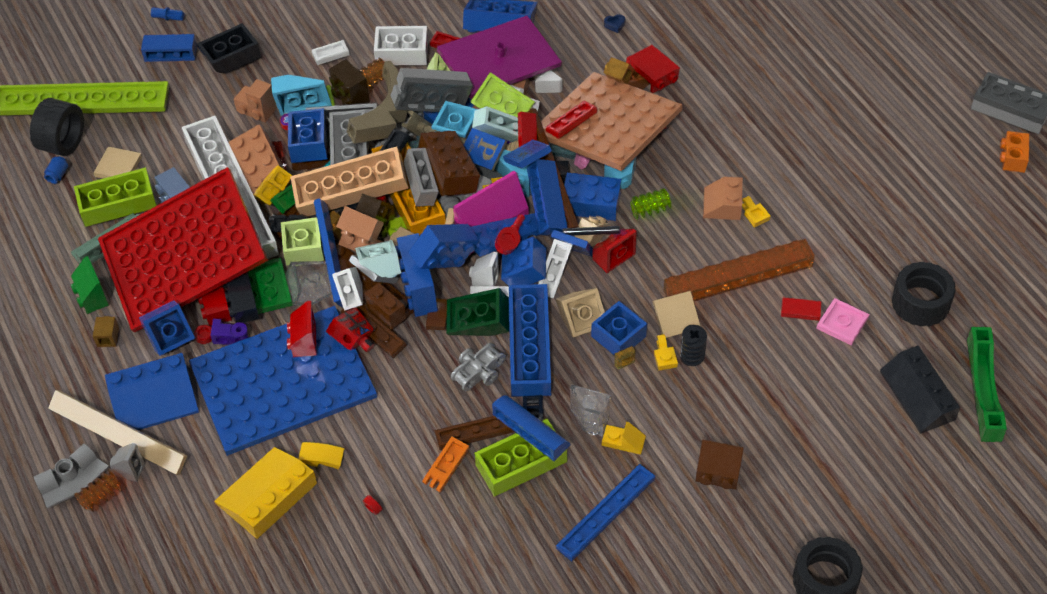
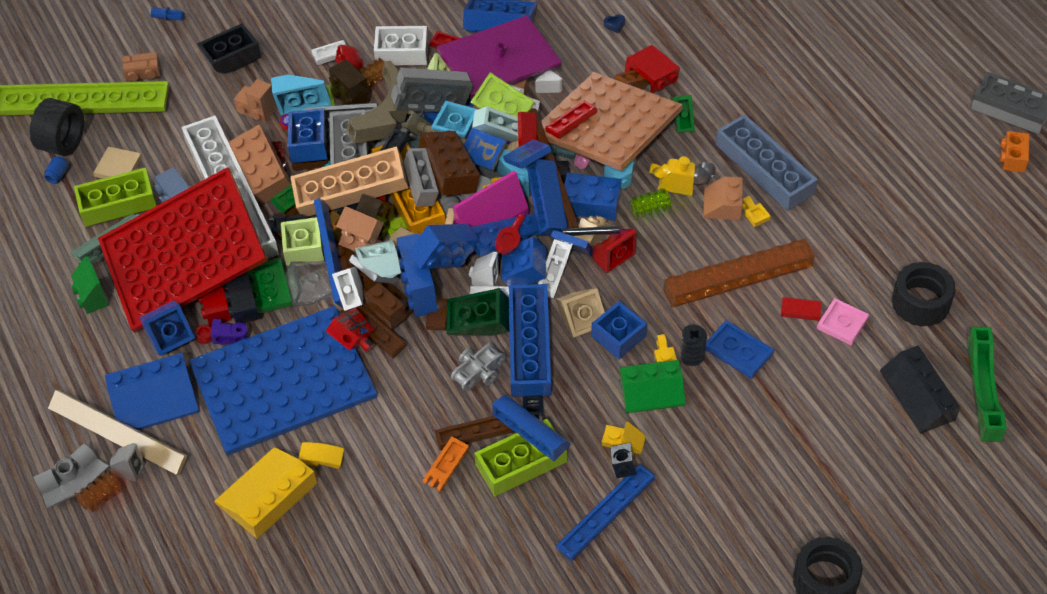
(106, 331): pearl gold brick -> none
(141, 66): none -> nougat brick
(169, 47): blue brick -> none
(272, 184): yellow slope -> none
(302, 331): red slope -> none
(351, 54): none -> red cylinder
(372, 505): red tile -> none
(590, 409): clear slope -> none
(618, 70): pearl gold brick -> none
(623, 460): none -> black brick
(624, 357): clear yellow tile -> none
(652, 386): none -> green slope
(675, 313): tan tile -> none
(681, 174): none -> yellow torso
(685, 119): none -> green slope
(719, 464): reddish brown slope -> none
(739, 349): none -> blue tile
(766, 162): none -> sand blue brick

